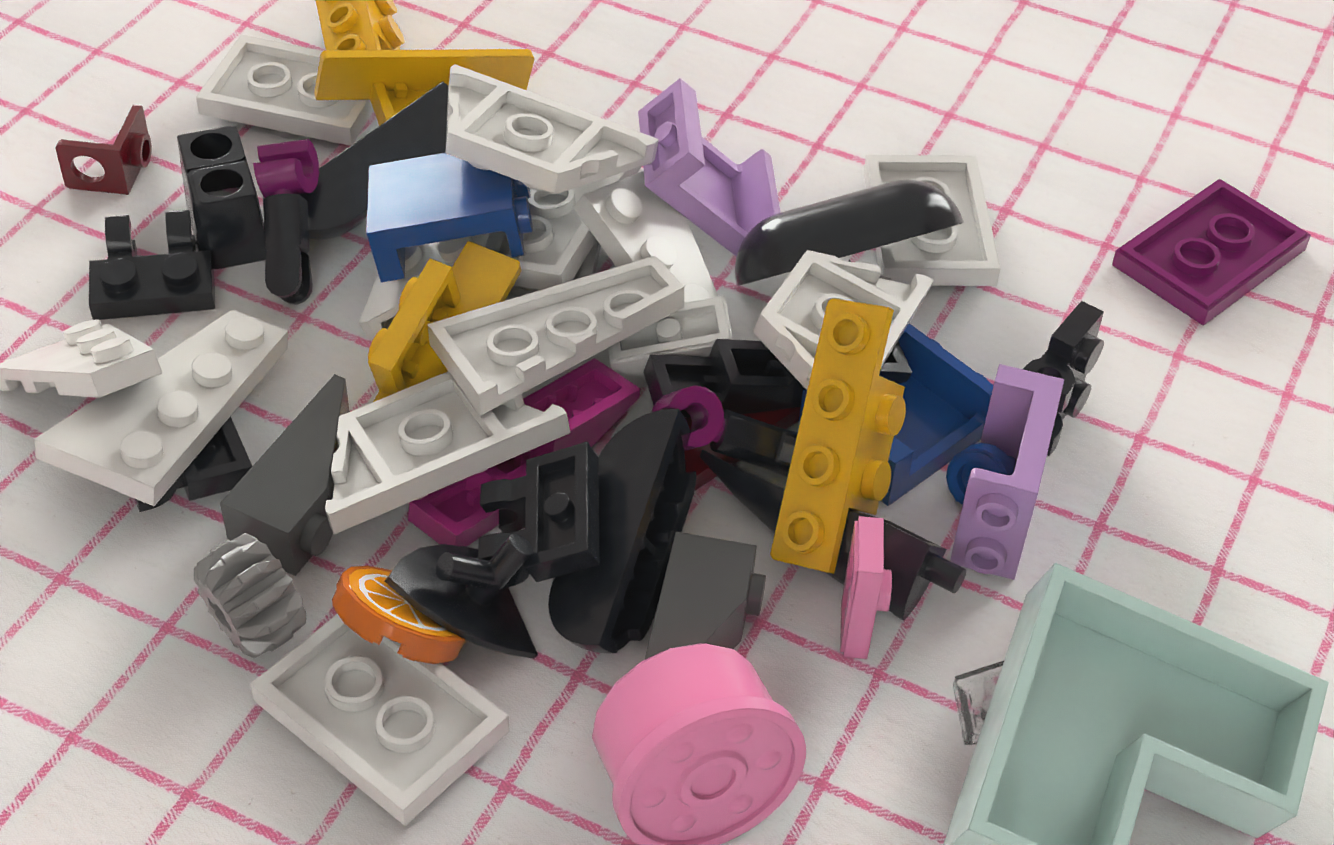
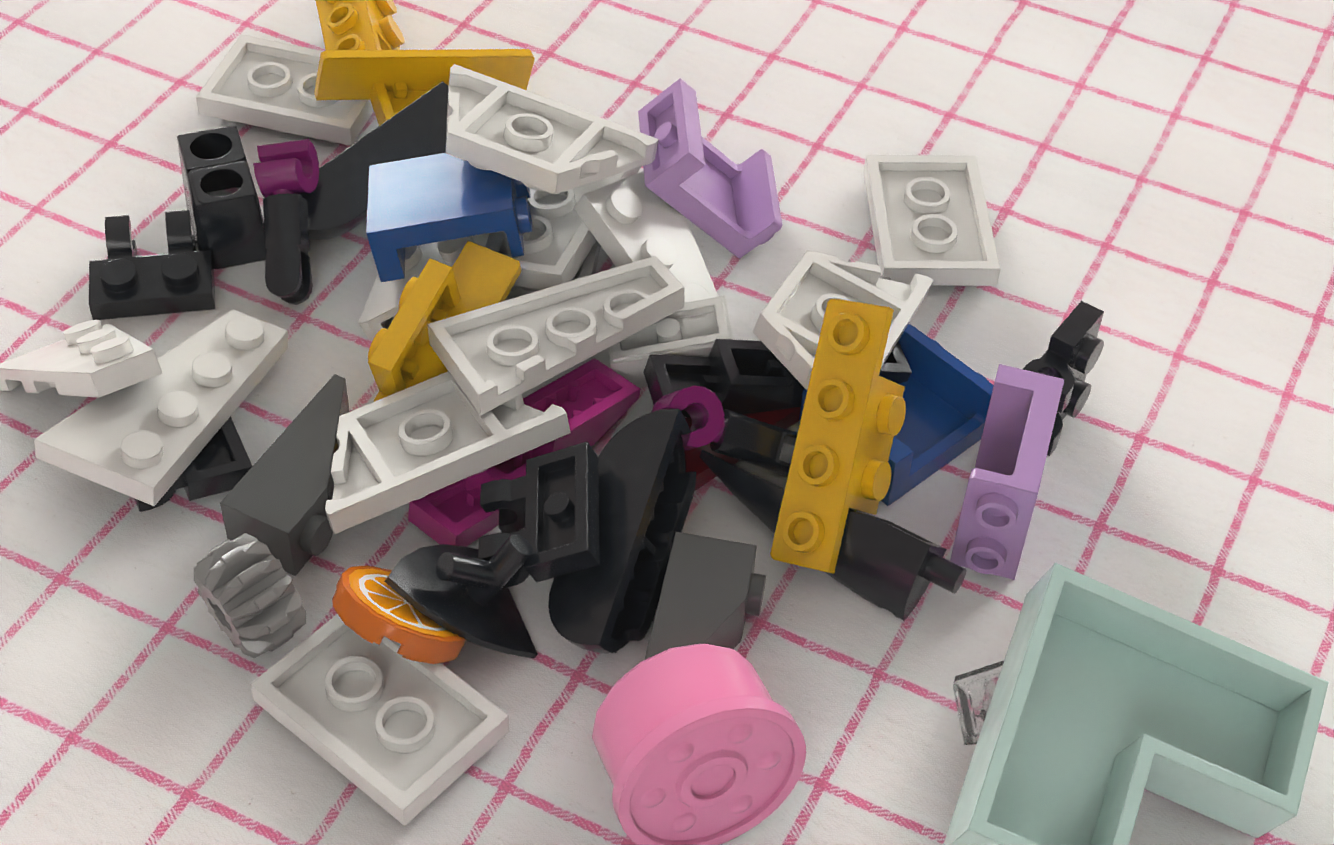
(119, 160): dark red bracket -> none
(844, 226): black brick -> none
(865, 587): bright pink plate -> none
(976, 456): blue tile -> none
(1211, 251): magenta tile -> none

